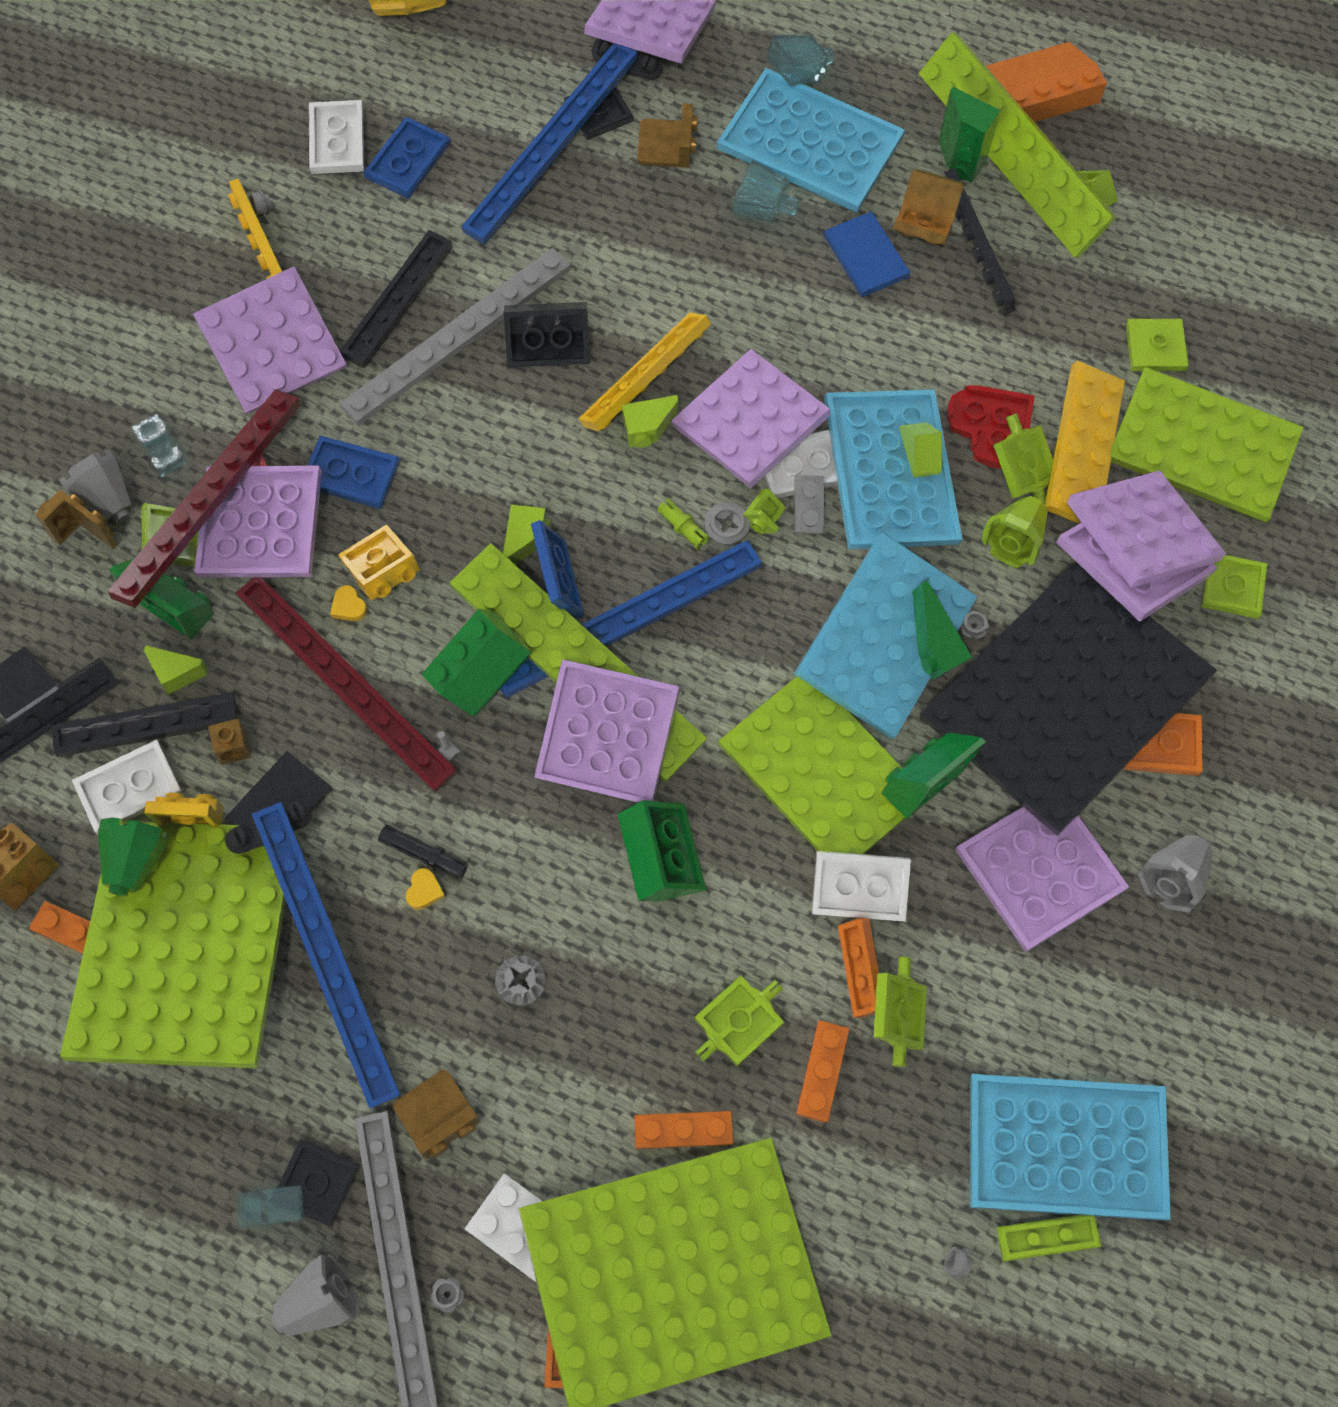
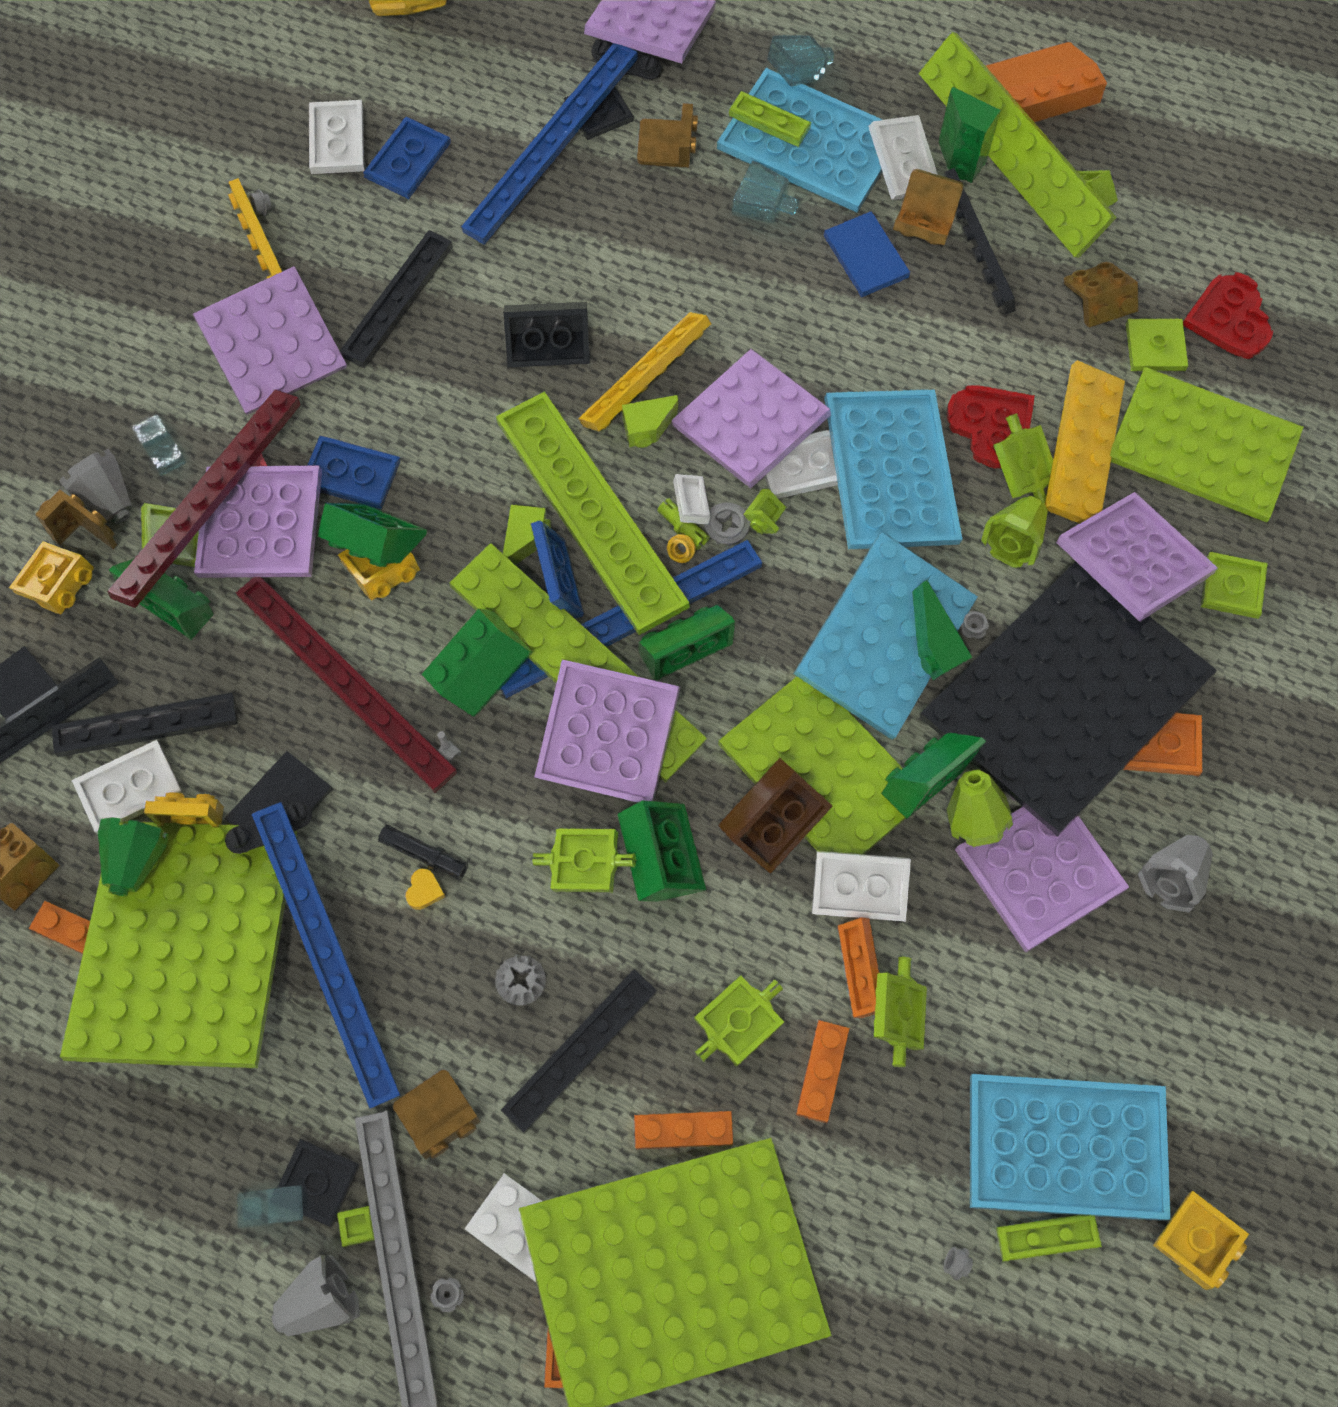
(53, 577): none -> yellow plate
(175, 669): lime slope -> none
(229, 741): pearl gold brick -> none
(347, 605): yellow tile -> none
(355, 1226): none -> lime tile
(369, 532): none -> green slope
(453, 337): light grey plate -> none
(578, 1051): none -> black plate
(584, 860): none -> lime plate
(592, 513): none -> lime plate
(673, 549): none -> yellow plate
(686, 641): none -> green slope
(691, 499): none -> white tile
(769, 119): none -> lime tile
(775, 816): none -> reddish brown slope
(808, 505): light grey plate -> none
(900, 150): none -> white plate
(922, 448): lime slope -> none
(978, 810): none -> lime cone
(1105, 293): none -> pearl gold bracket
(1145, 528): lavender plate -> none
(1202, 1241): none -> yellow plate
(1231, 316): none -> red plate

